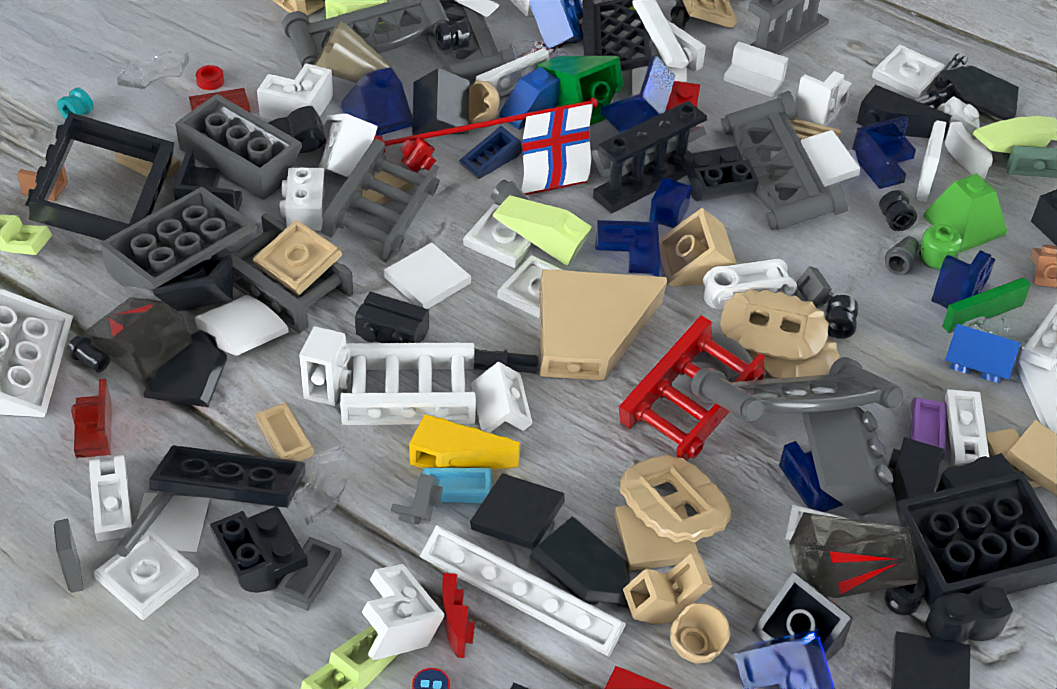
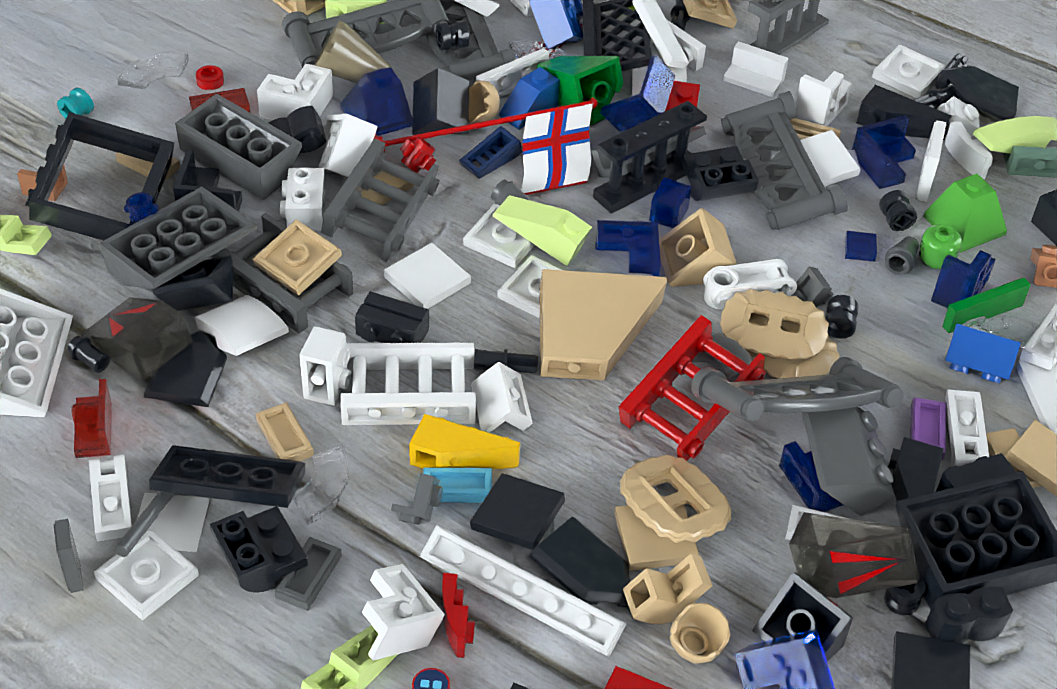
(140, 206): none -> clear blue plate
(860, 246): none -> clear blue tile

